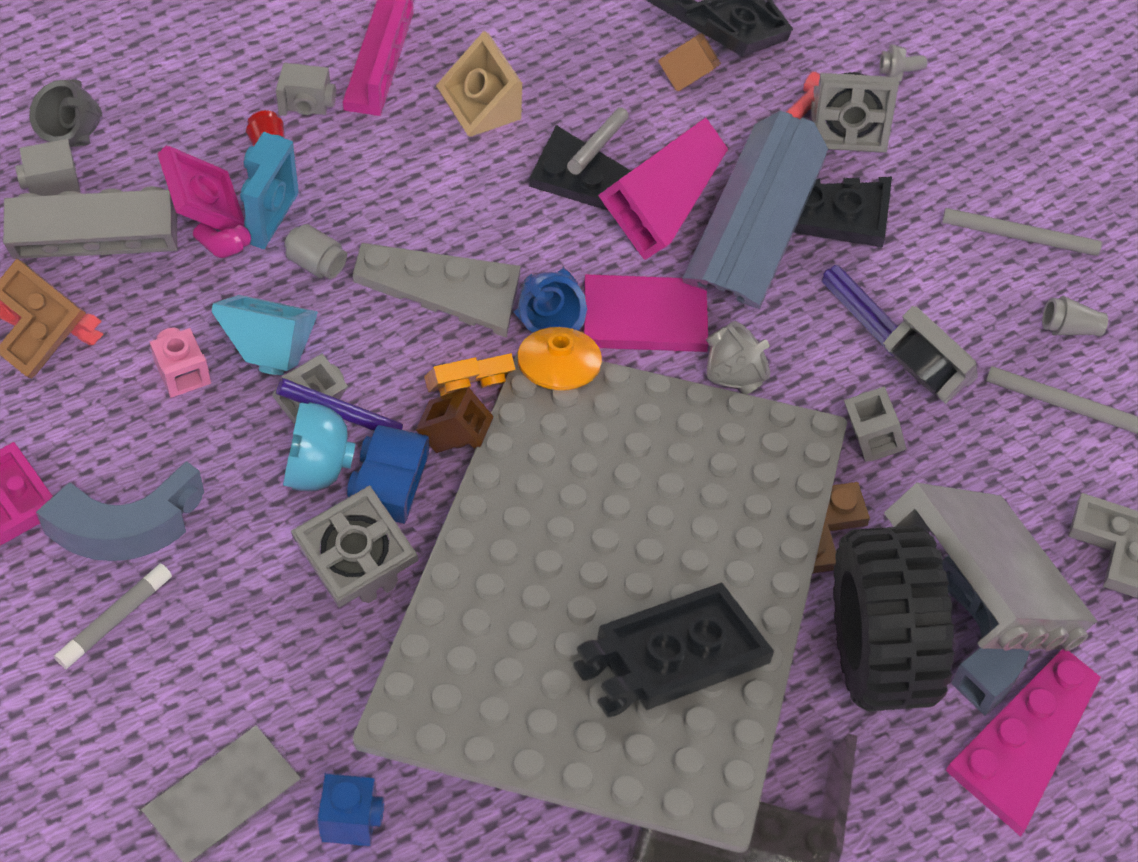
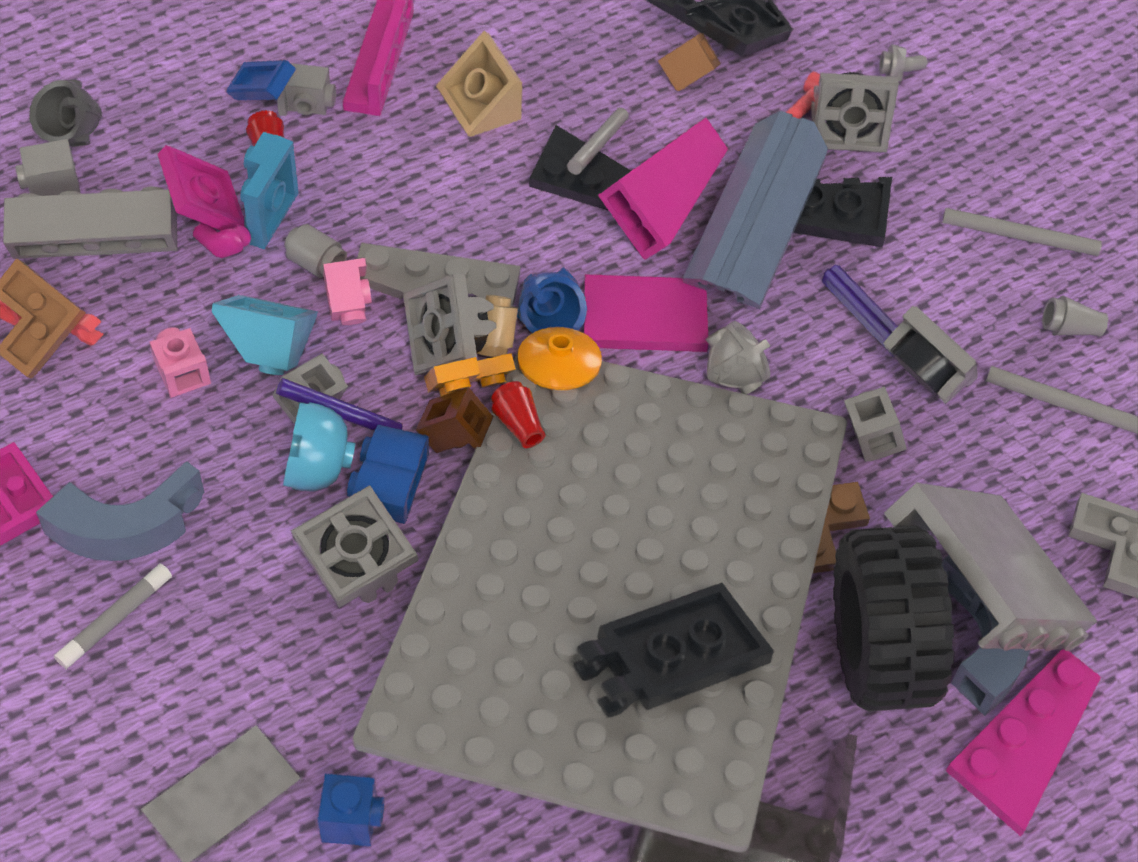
(260, 80): none -> blue tile
(346, 291): none -> bright pink brick
(446, 324): none -> light grey piece
(503, 336): none -> tan brick
(518, 412): none -> red cone

